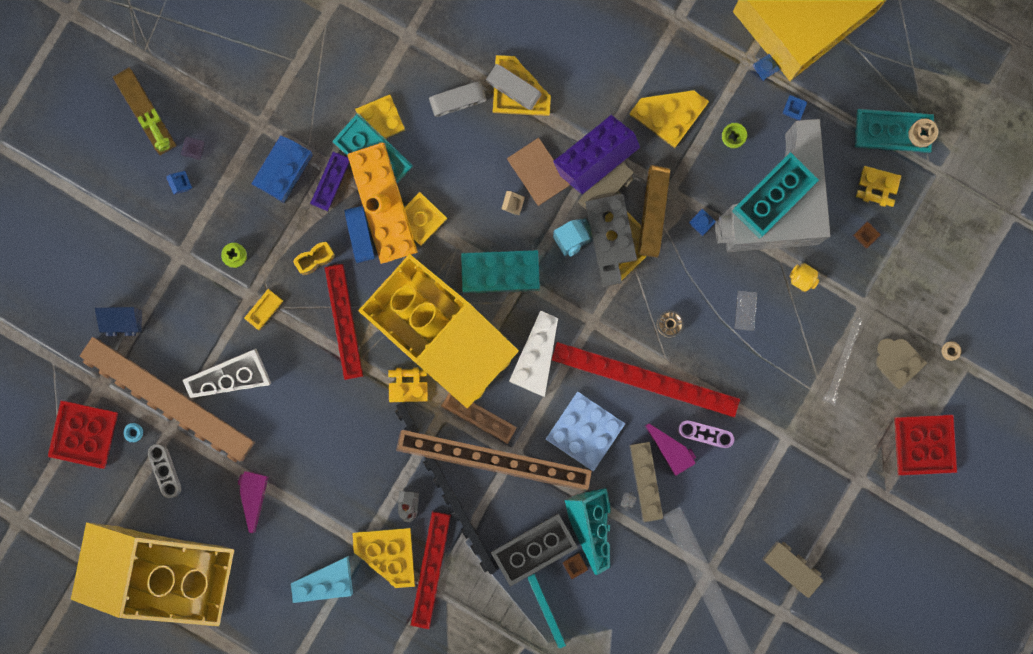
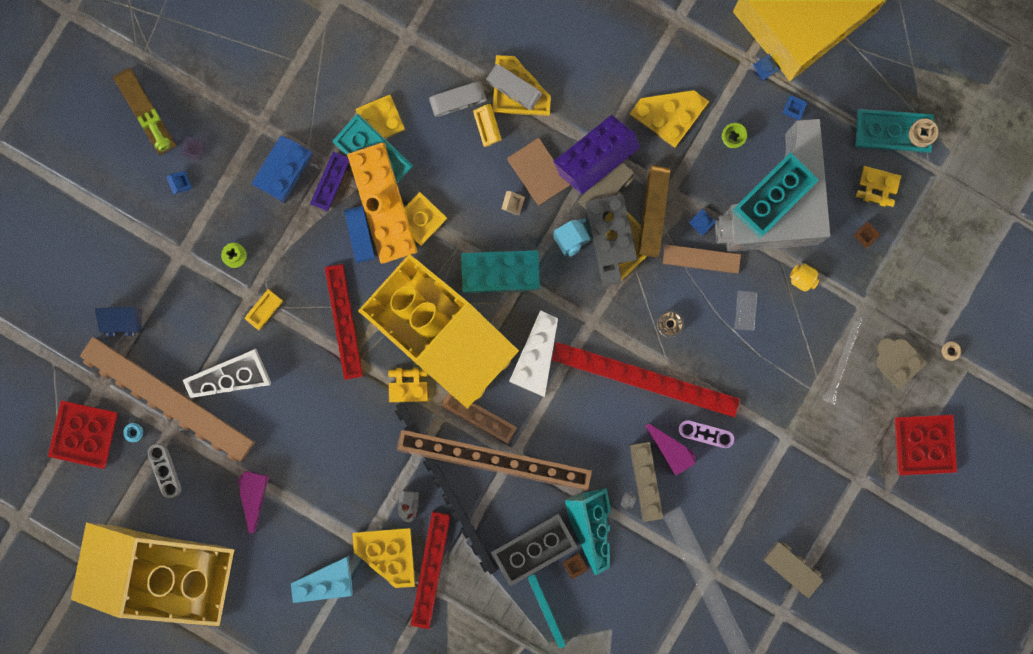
(309, 261): yellow brick -> none
(487, 125): none -> yellow tile
(585, 431): light blue plate -> none
(701, 259): none -> medium nougat tile

